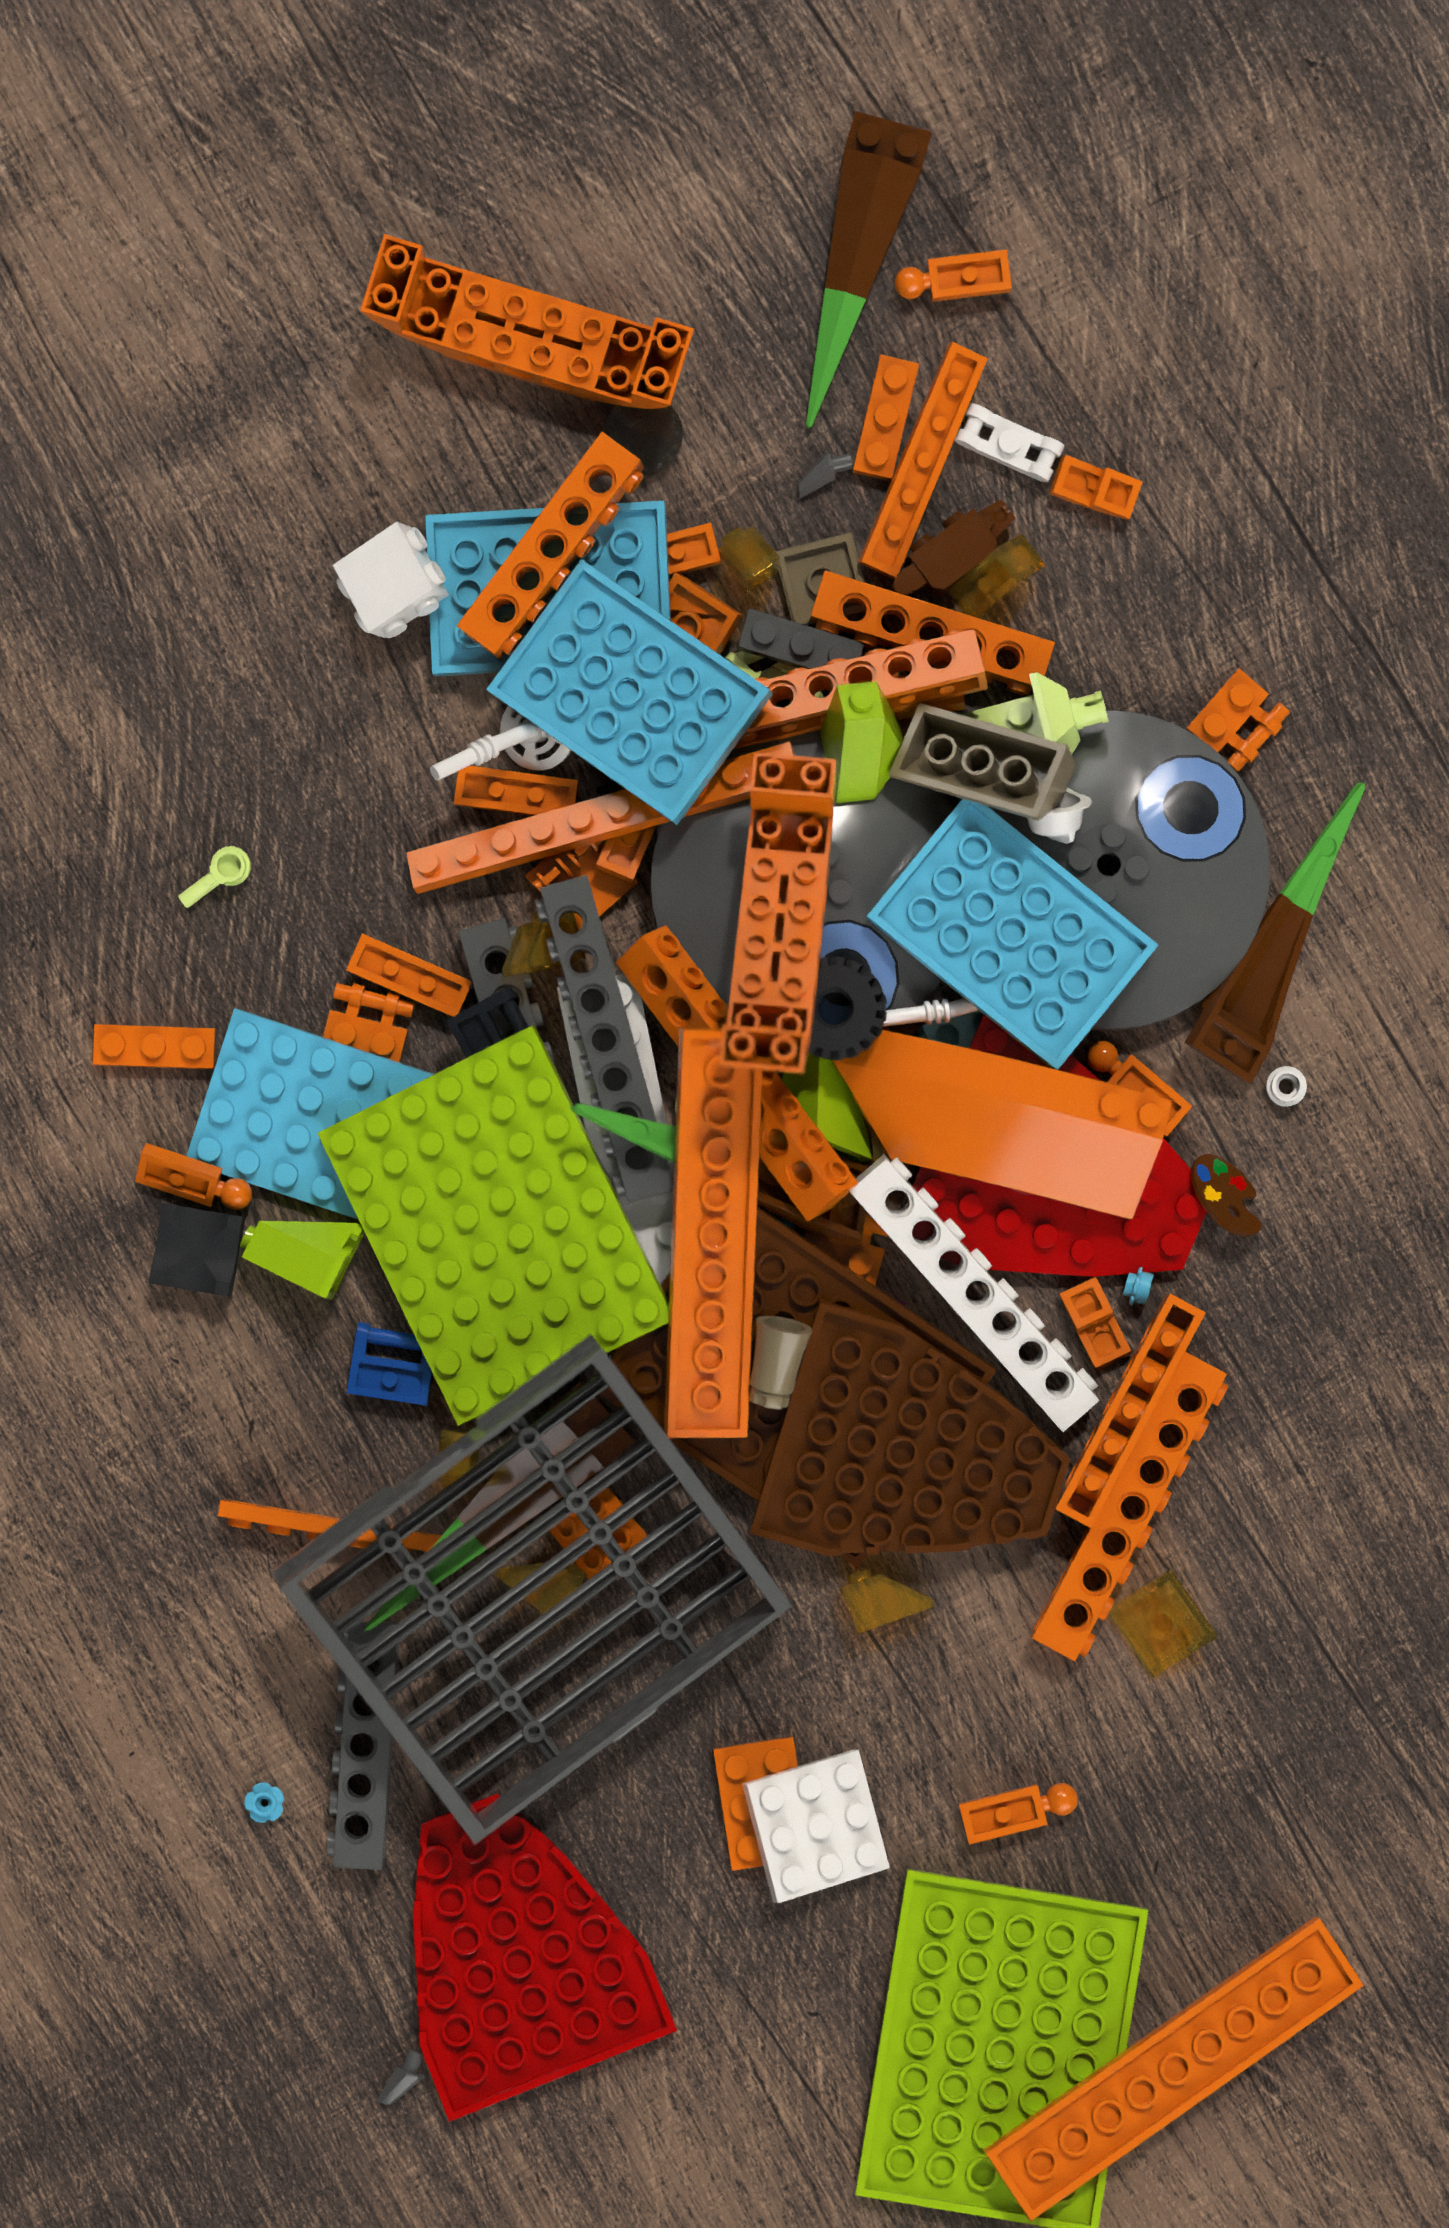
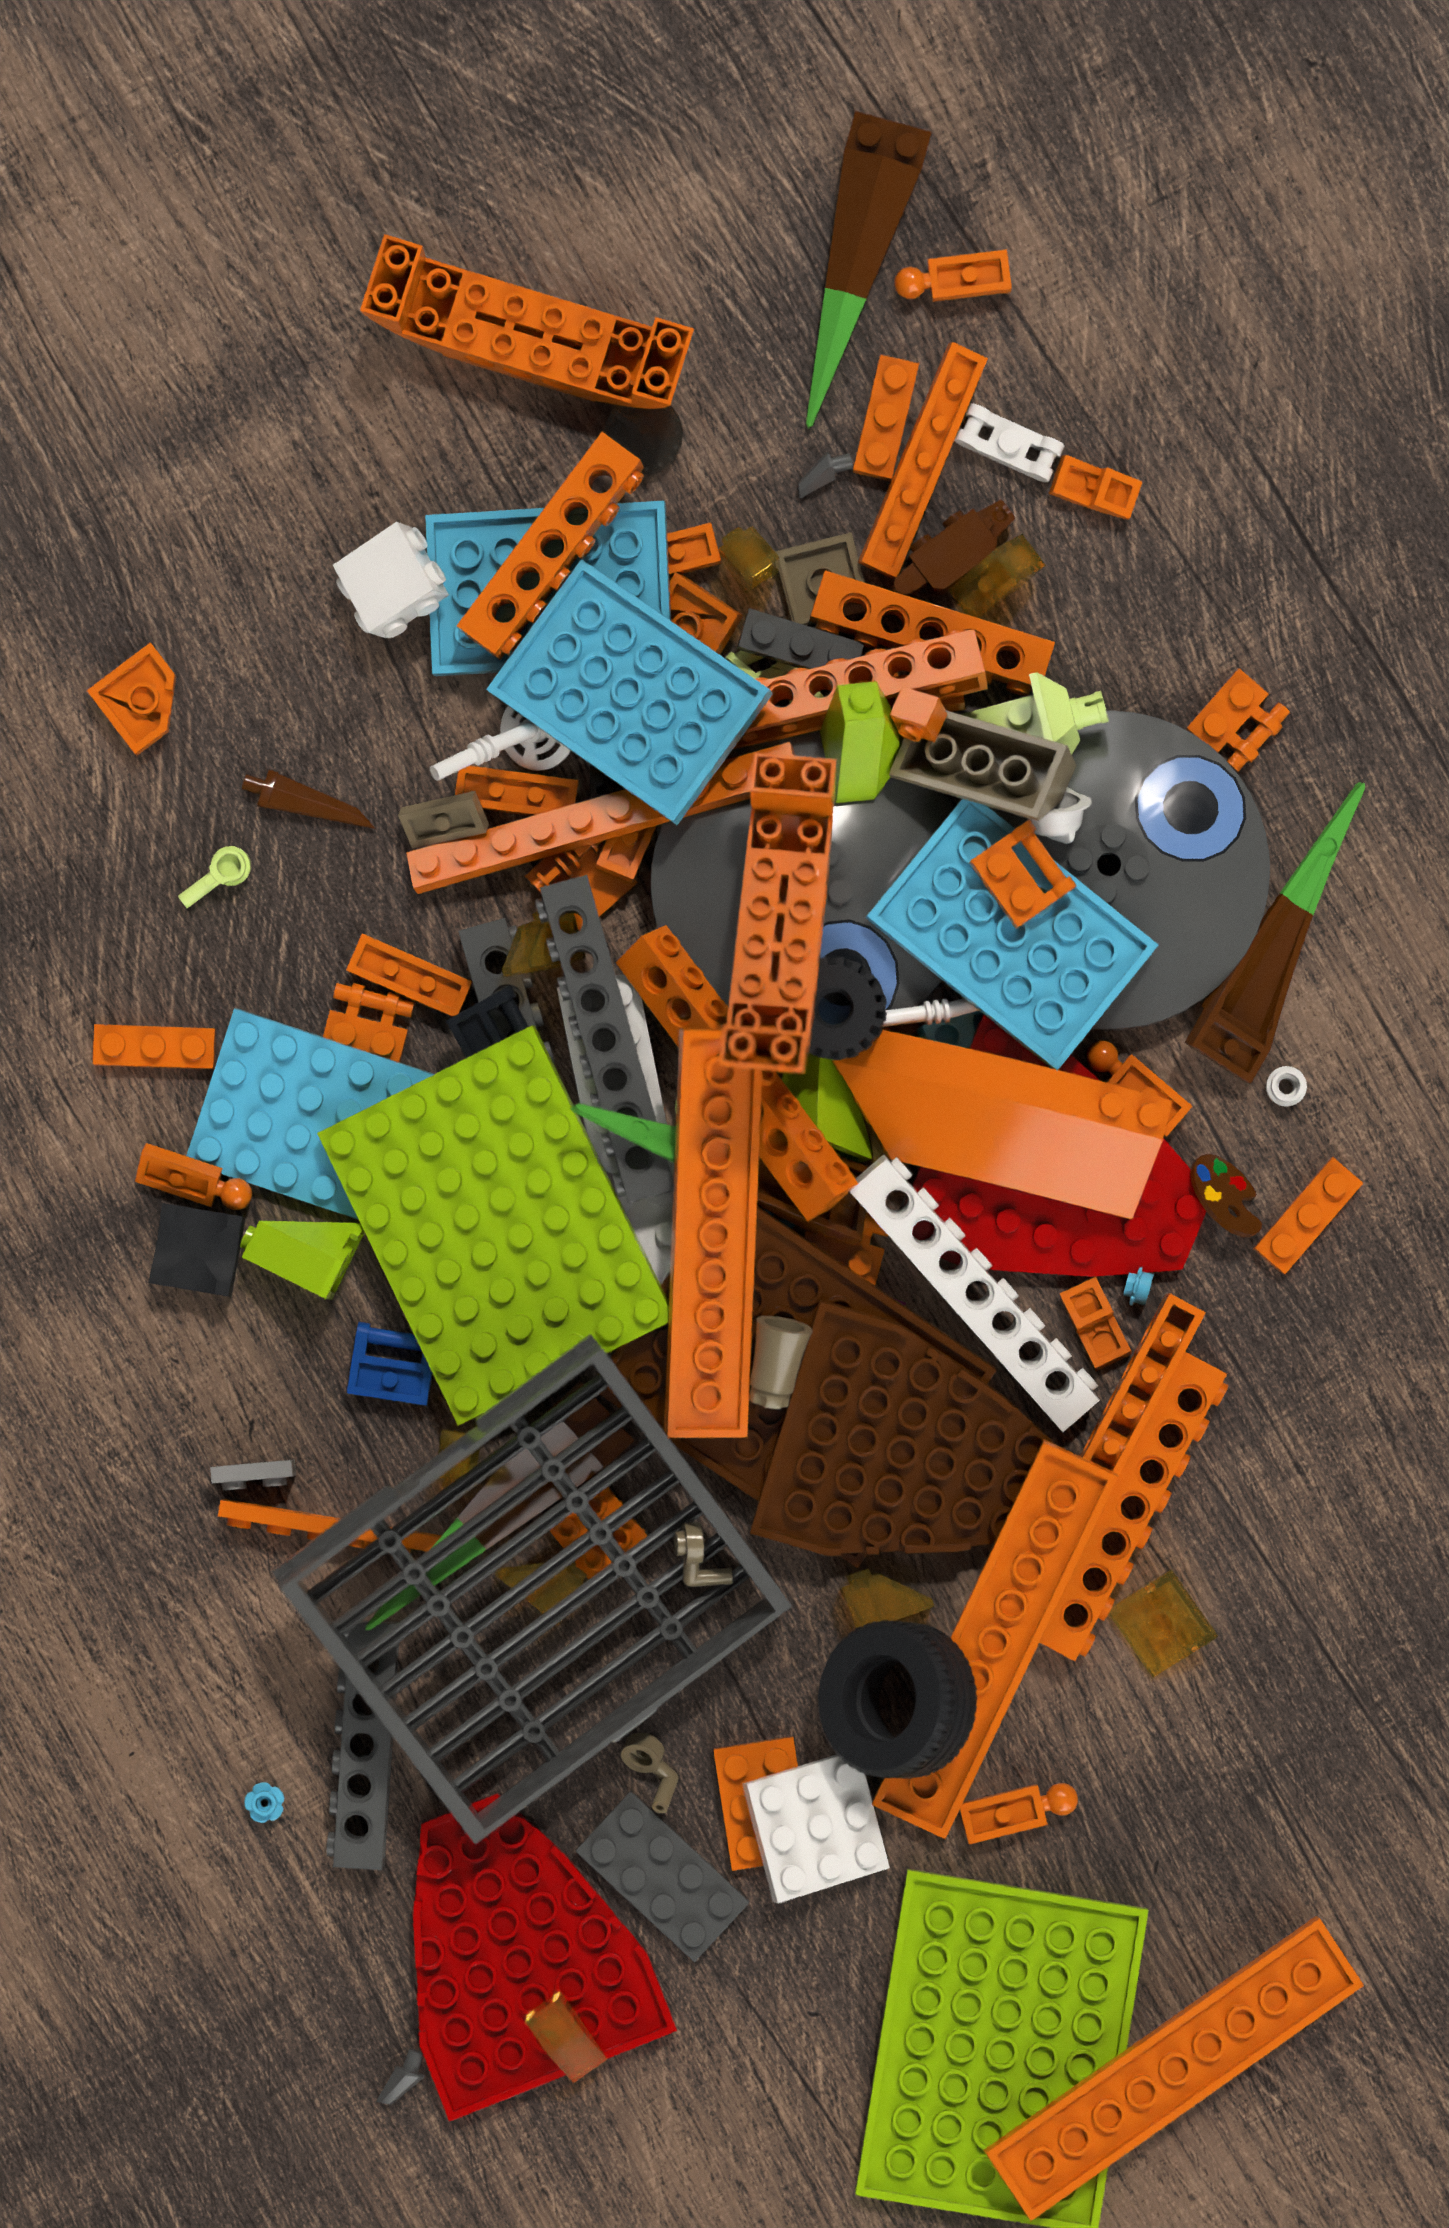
(138, 698): none -> orange plate
(235, 1476): none -> light grey plate
(291, 796): none -> reddish brown bar
(443, 819): none -> dark tan plate
(565, 2037): none -> clear yellow slope
(644, 1754): none -> dark tan plate
(662, 1876): none -> dark grey plate
(690, 1546): none -> dark tan plate
(851, 1699): none -> black tyre
(918, 715): none -> orange plate
(1008, 1618): none -> orange plate
(1010, 880): none -> orange plate
(1308, 1215): none -> orange plate

